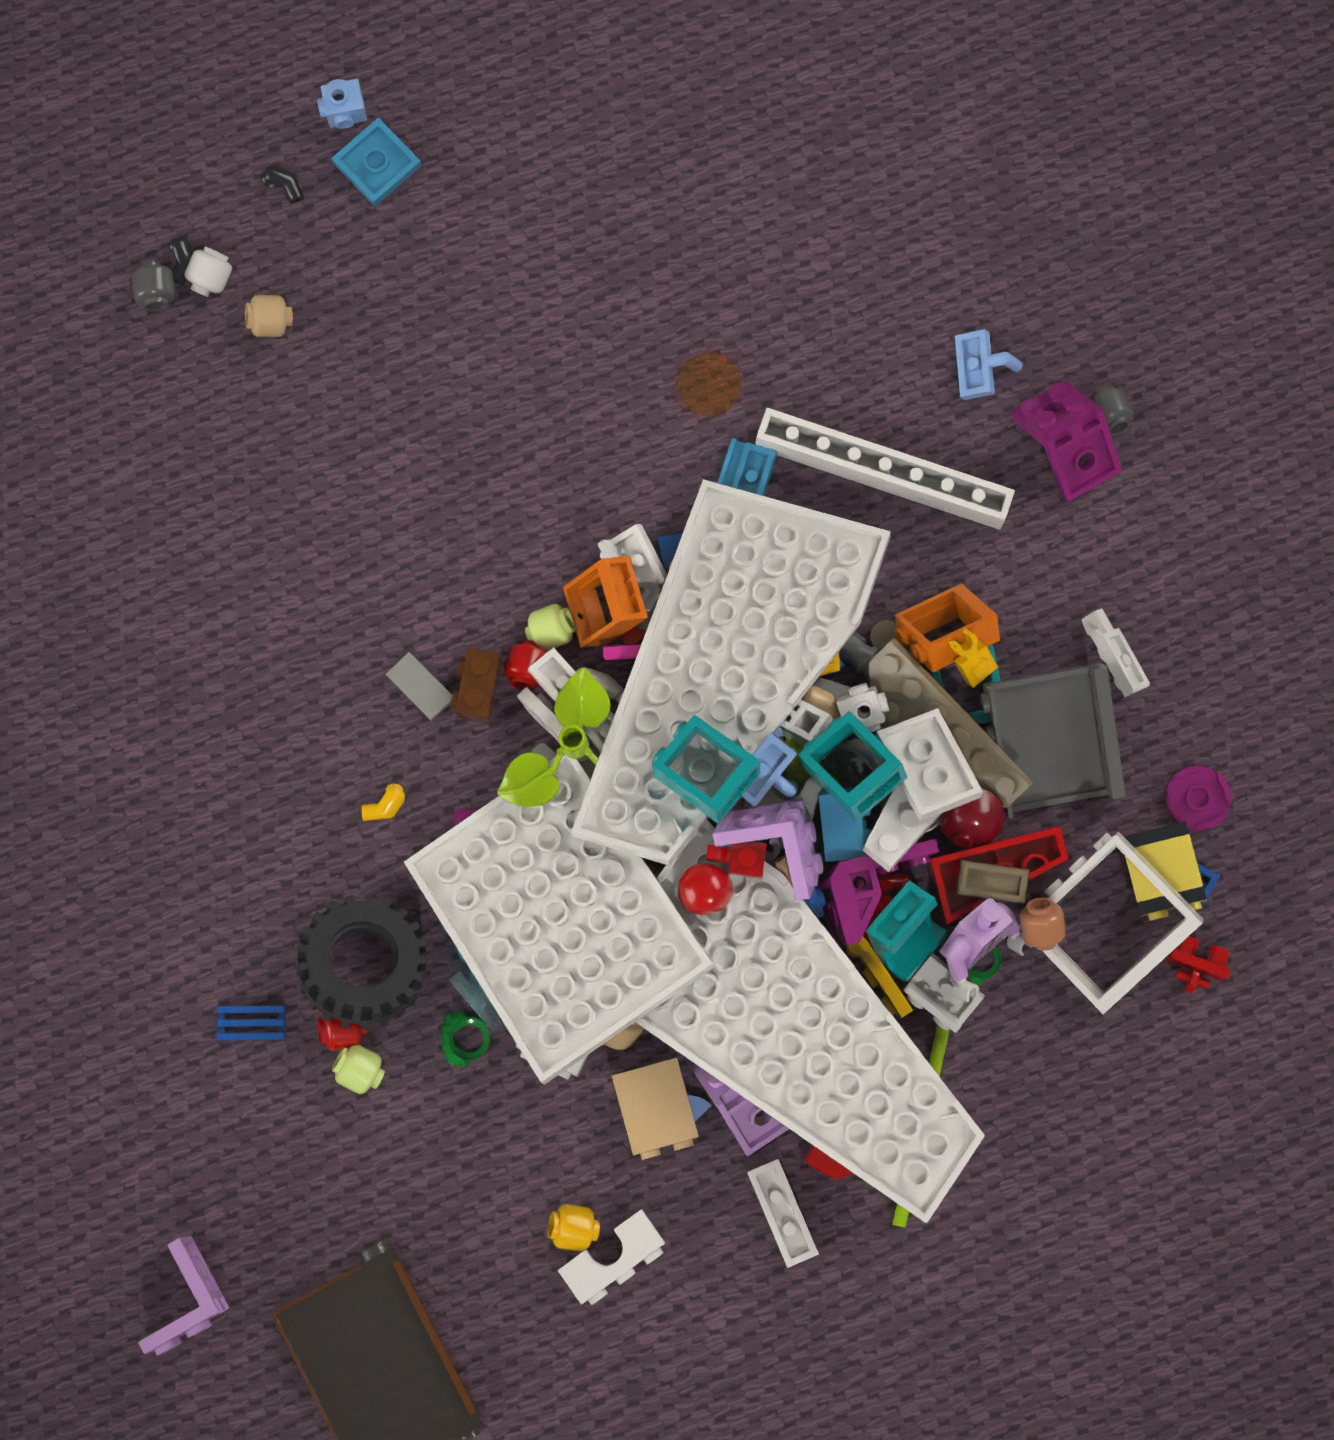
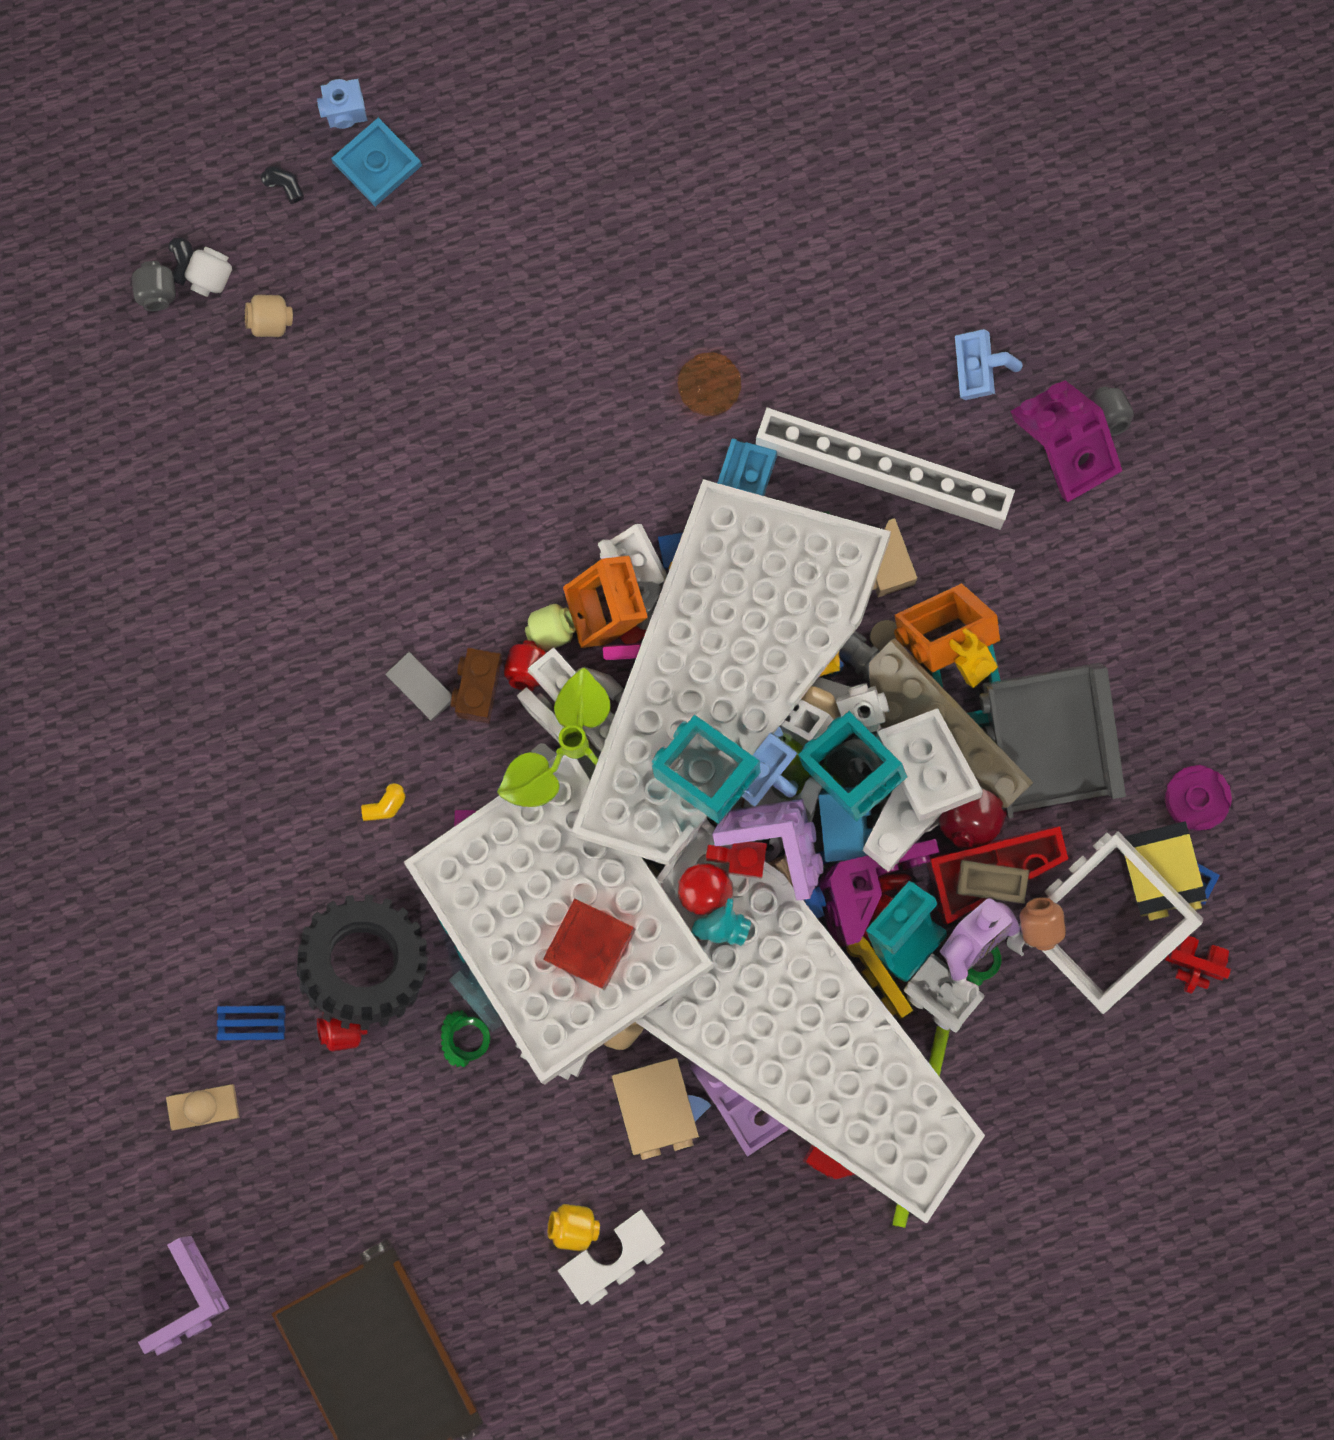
(202, 1107): none -> tan tile
(358, 1069): yellowish green head -> none
(589, 944): none -> clear red tile
(722, 926): none -> teal animal
(782, 1213): white plate -> none
(896, 567): none -> tan slope
(1115, 653): white hinge -> none

